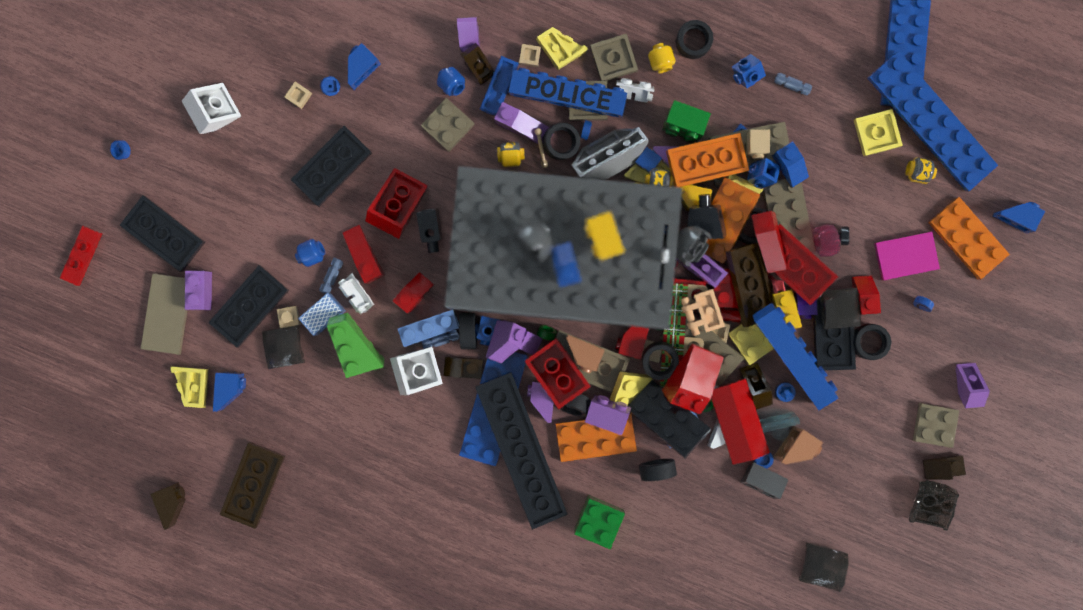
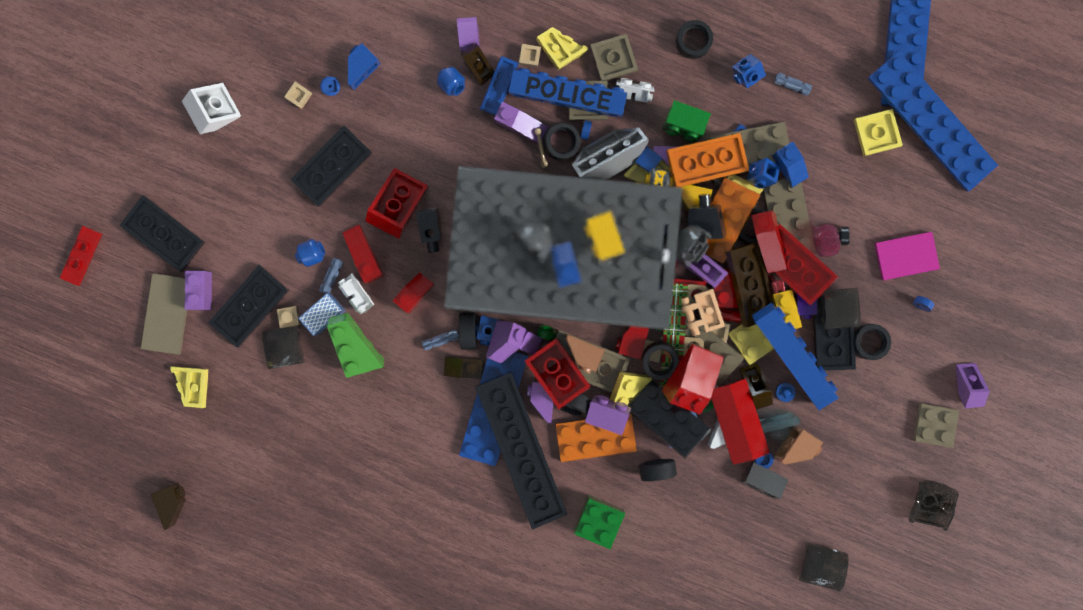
(120, 149): blue tile -> none
(227, 389): blue slope -> none
(252, 485): dark brown plate -> none
(416, 371): white slope -> none
(428, 328): medium blue brick -> none
(447, 124): dark tan plate -> none
(510, 154): yellow head -> none
(661, 58): yellow head -> none
(758, 143): tan brick -> none
(868, 294): red slope -> none
(921, 170): head -> none
(944, 467): dark brown slope -> none
(968, 238): orange plate -> none
(1022, 217): blue slope -> none

